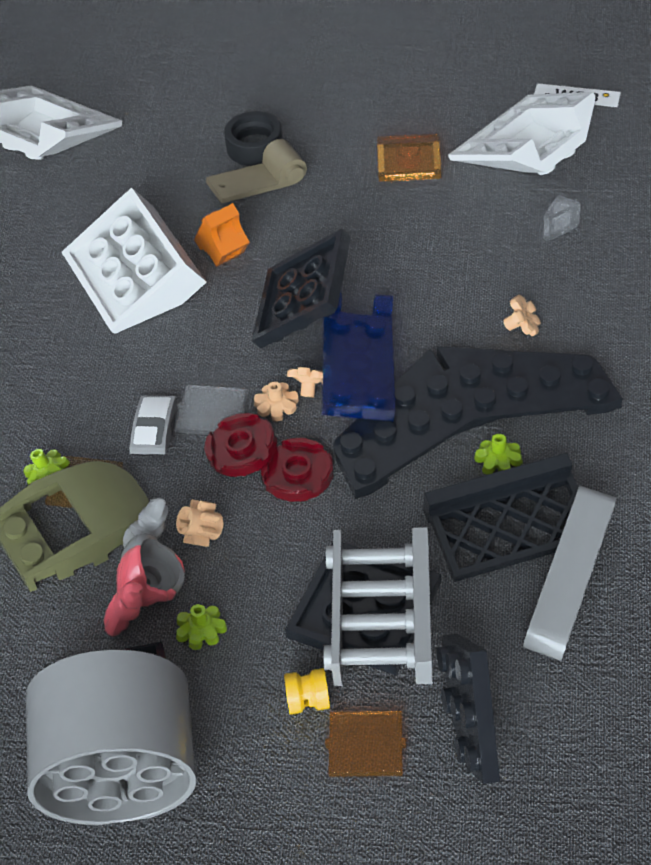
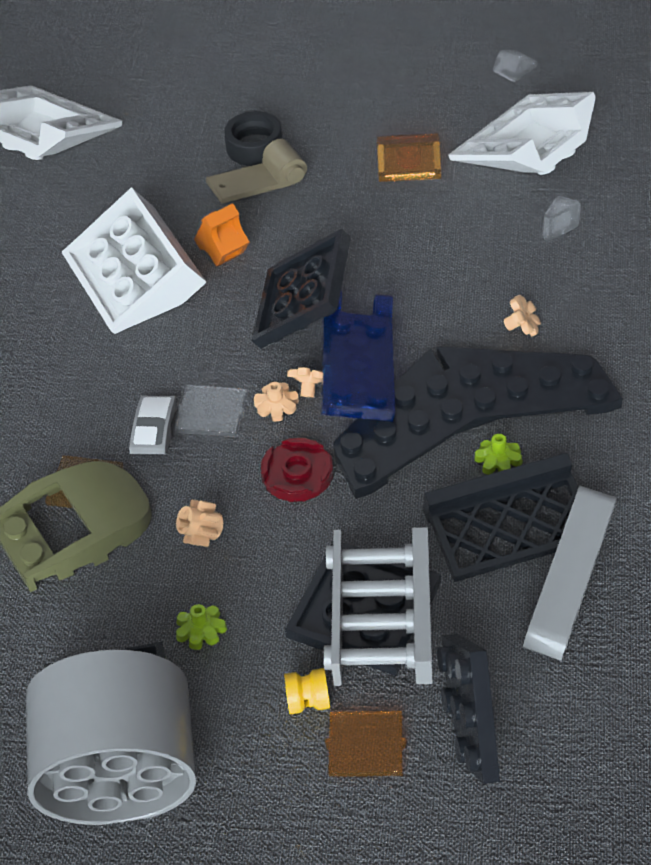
(44, 464): lime plant -> none
(146, 569): hair -> none
(240, 445): dark red tile -> none
(513, 64): none -> clear slope
(602, 97): white sticker -> none

